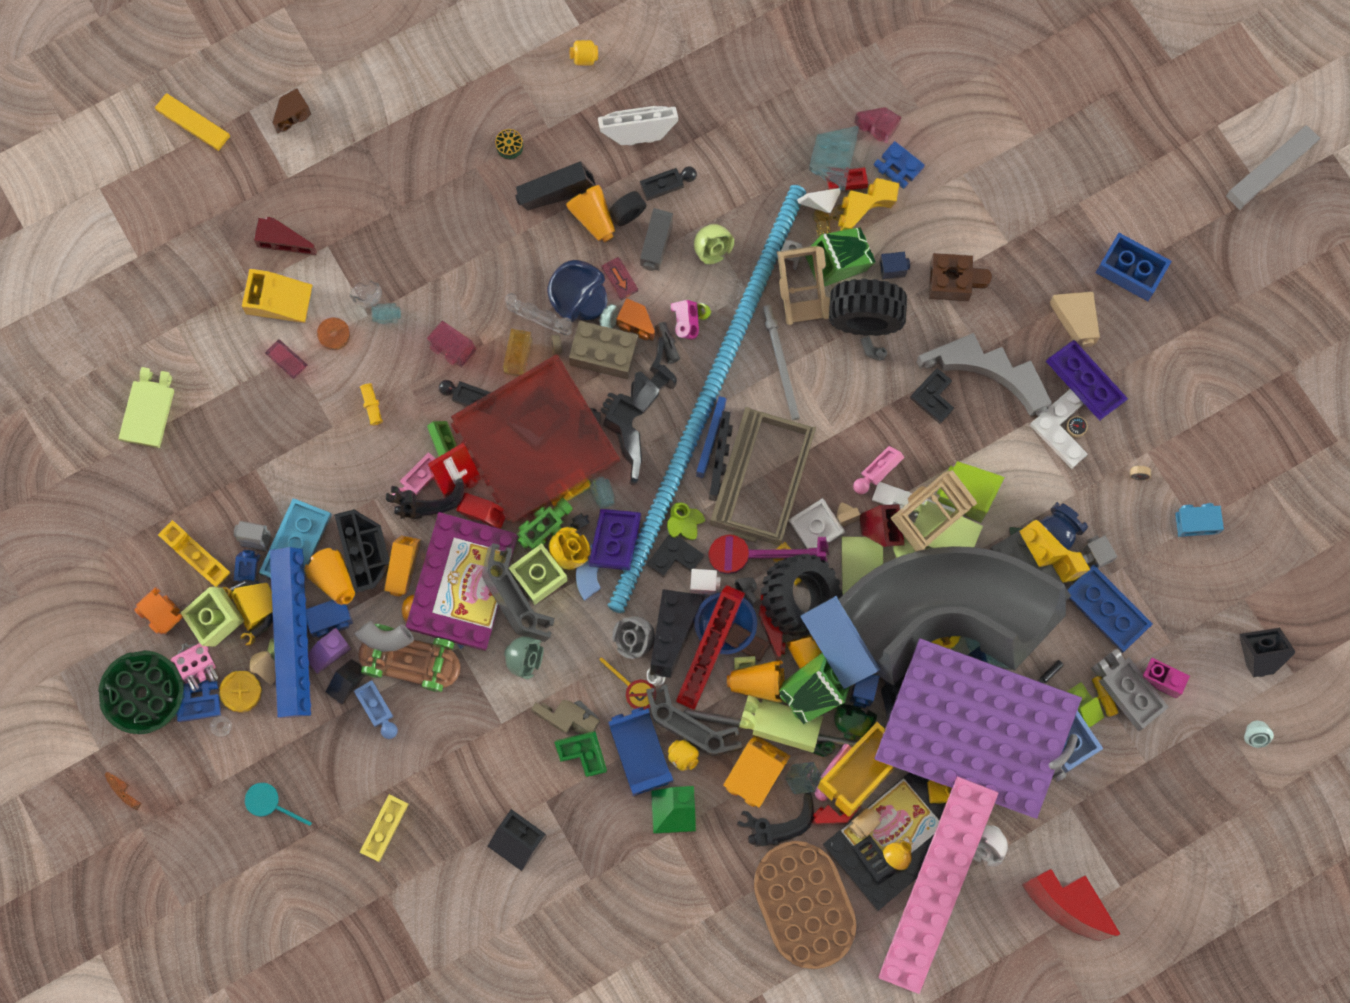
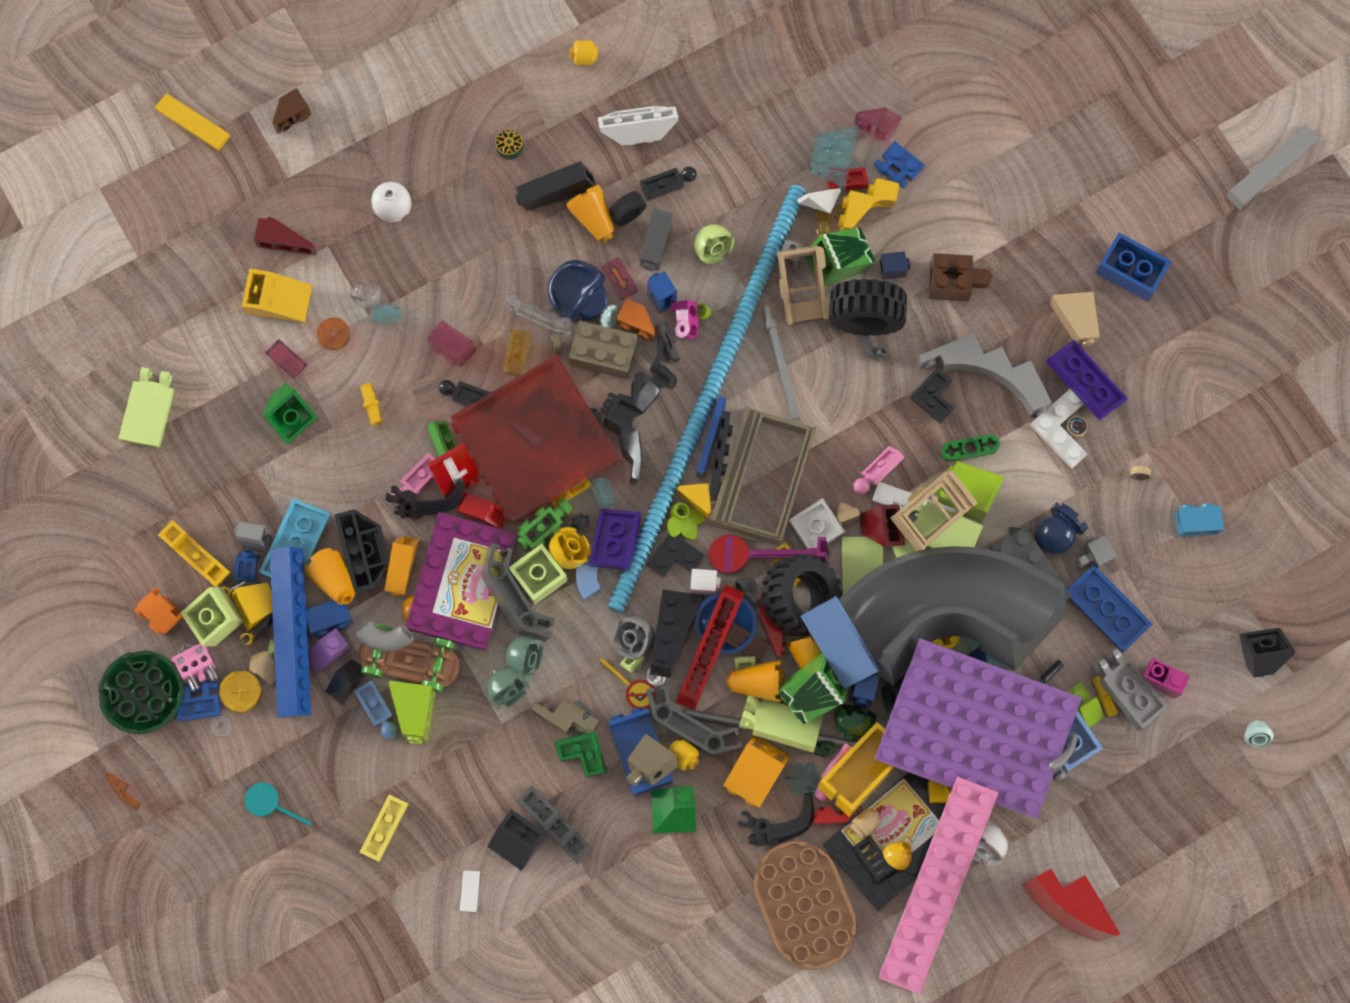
(288, 413): none -> green slope
(391, 201): none -> white cylinder
(414, 709): none -> lime slope
(469, 891): none -> white sticker
(506, 687): none -> sand green cylinder
(554, 824): none -> dark grey slope
(632, 664): none -> yellowish green slope
(650, 762): none -> dark tan torso
(661, 291): none -> blue brick
(697, 496): none -> yellow slope
(954, 445): none -> green beam
(1050, 551): yellow arch -> none

